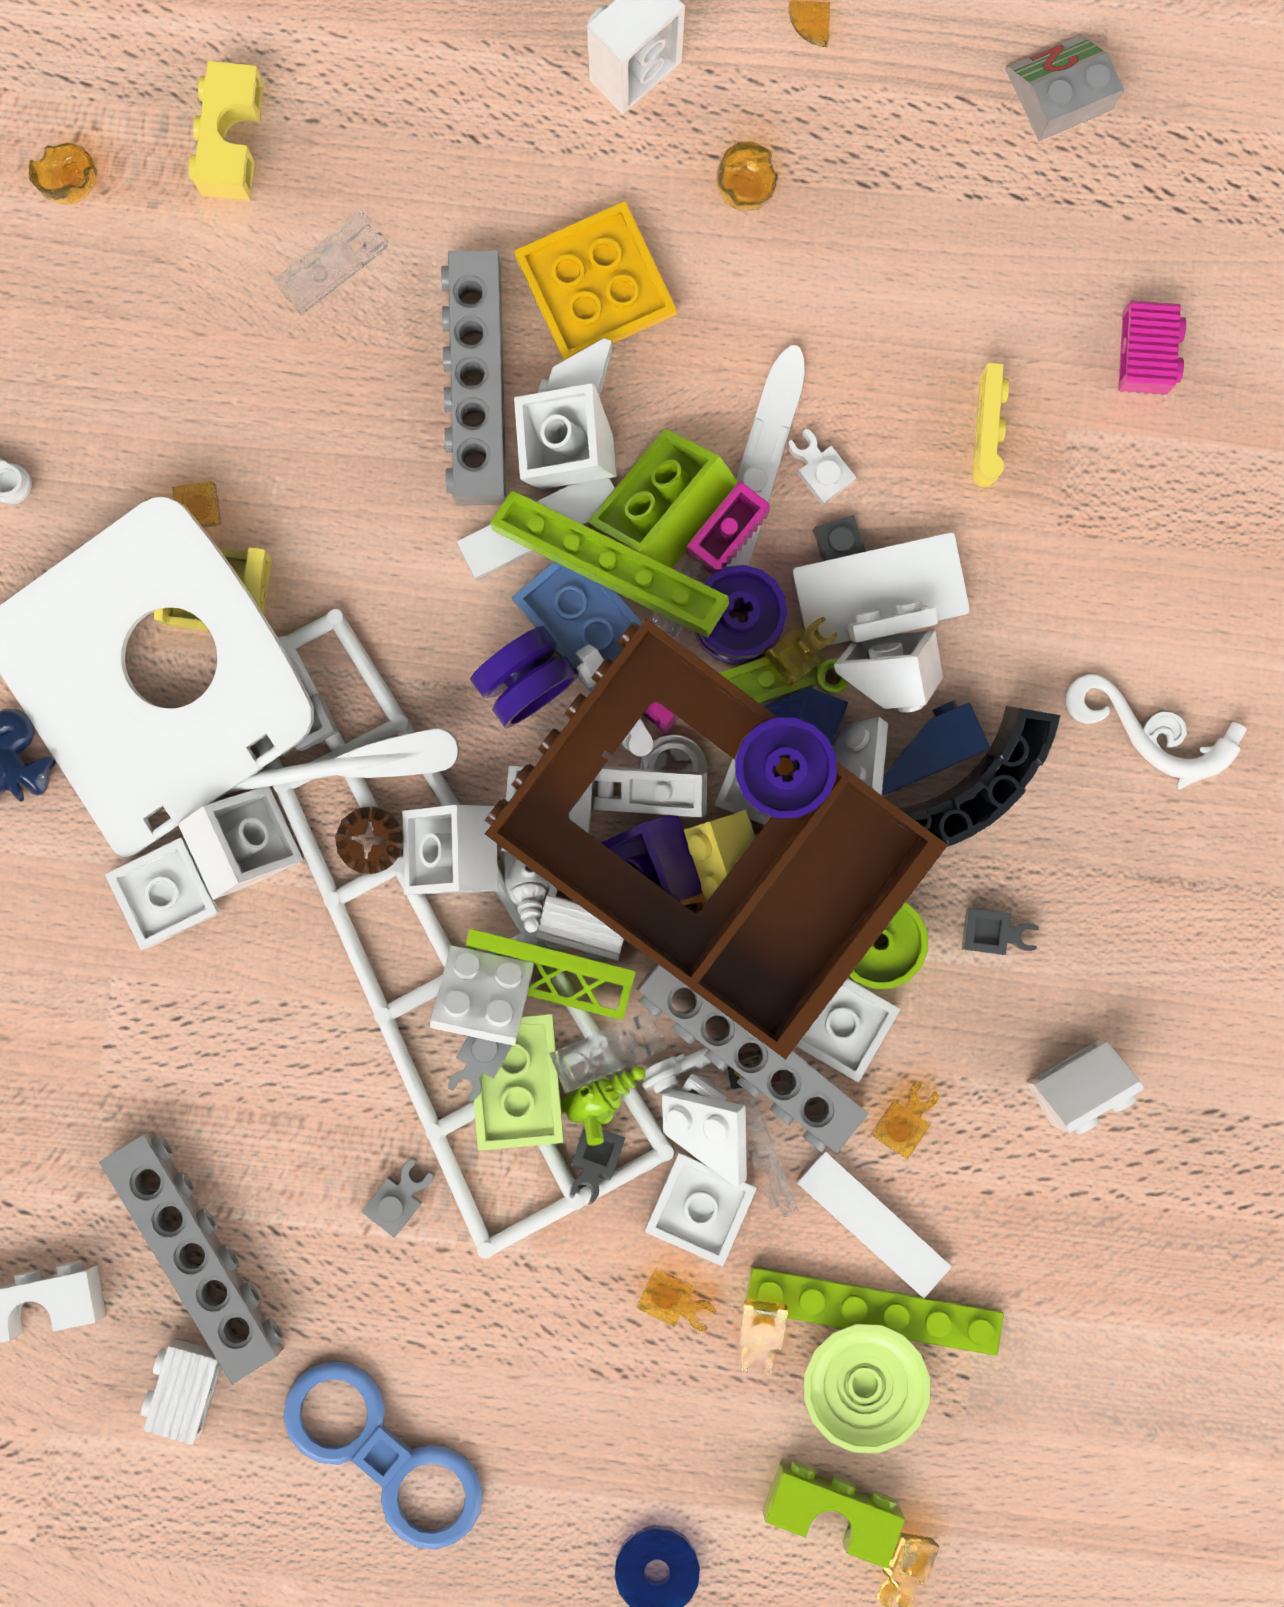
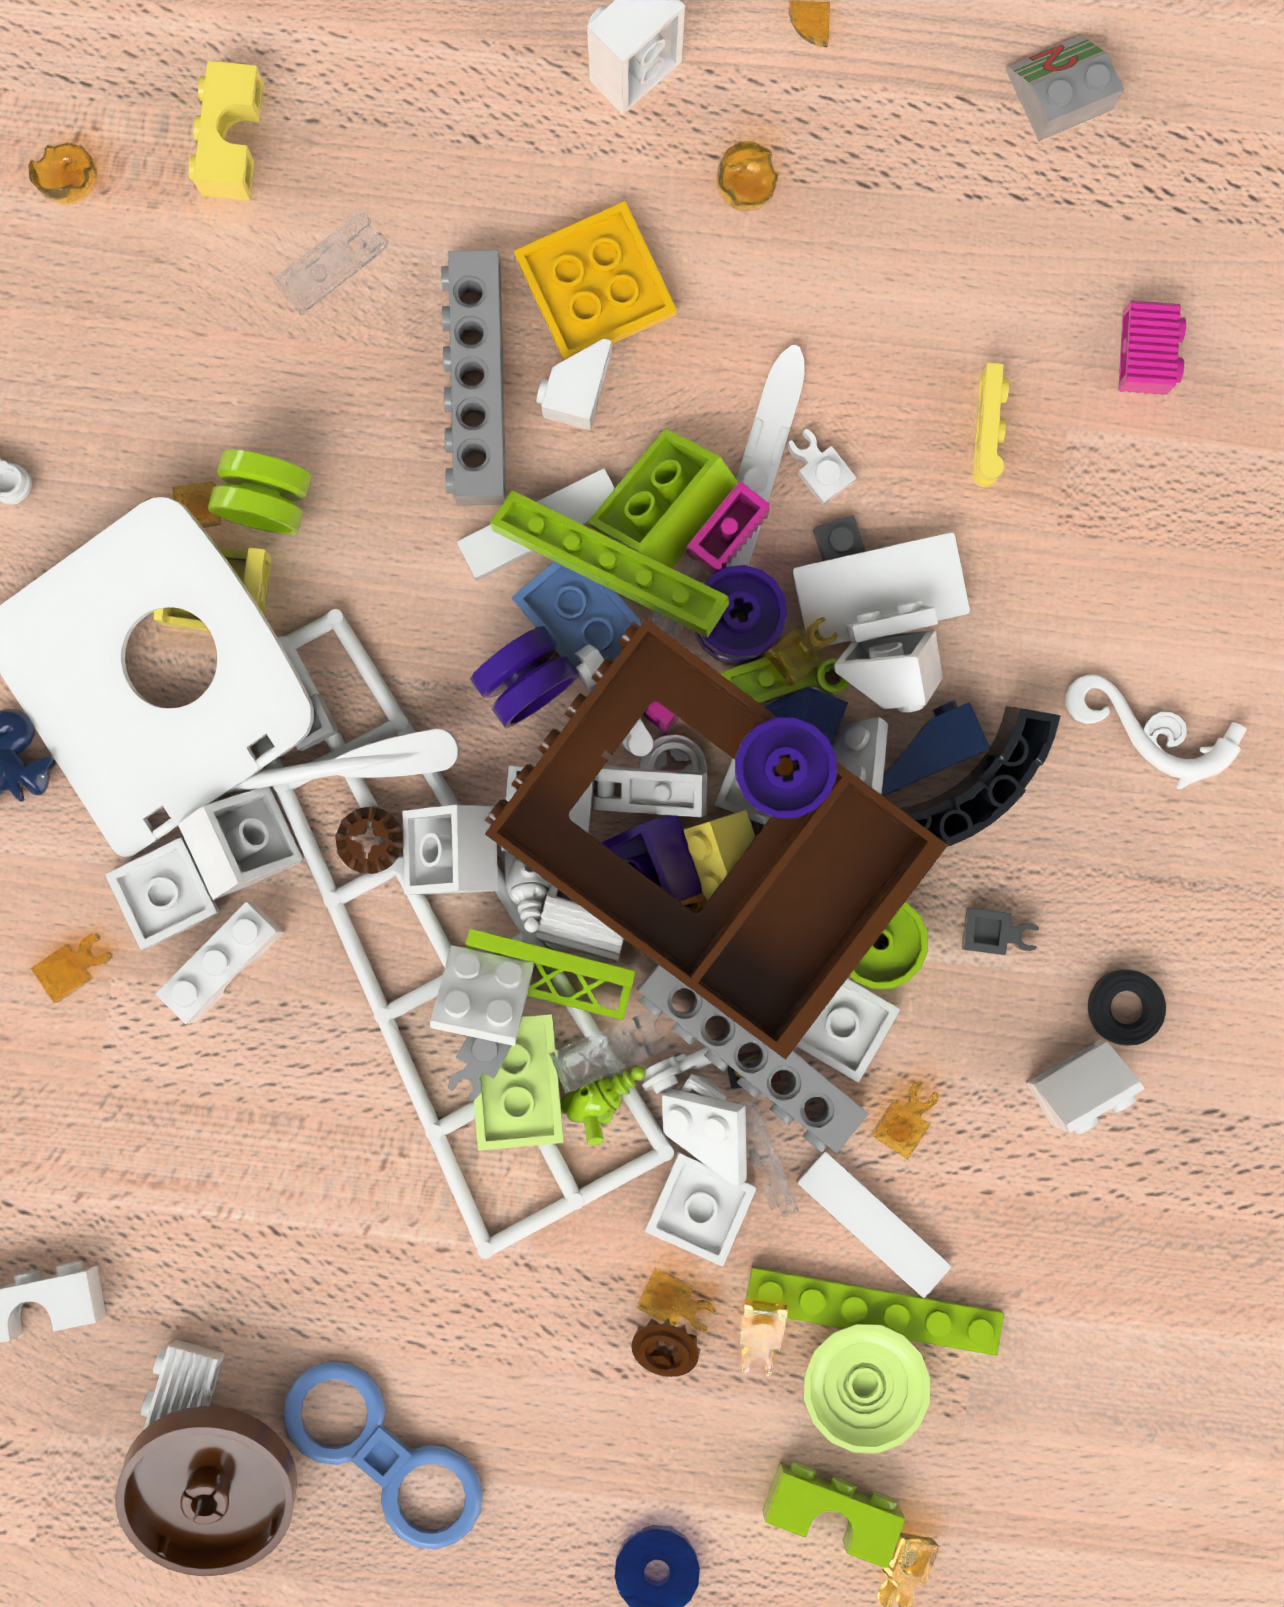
(67, 970): none -> clear yellow plate
(169, 1244): light grey brick -> none
(206, 1491): none -> piece
(218, 961): none -> white arch
(260, 492): none -> lime wheel
(395, 1201): light grey plate -> none
(563, 437): white slope -> none
(595, 1162): dark grey plate -> none
(661, 1359): none -> reddish brown gear
(1152, 1007): none -> black tyre

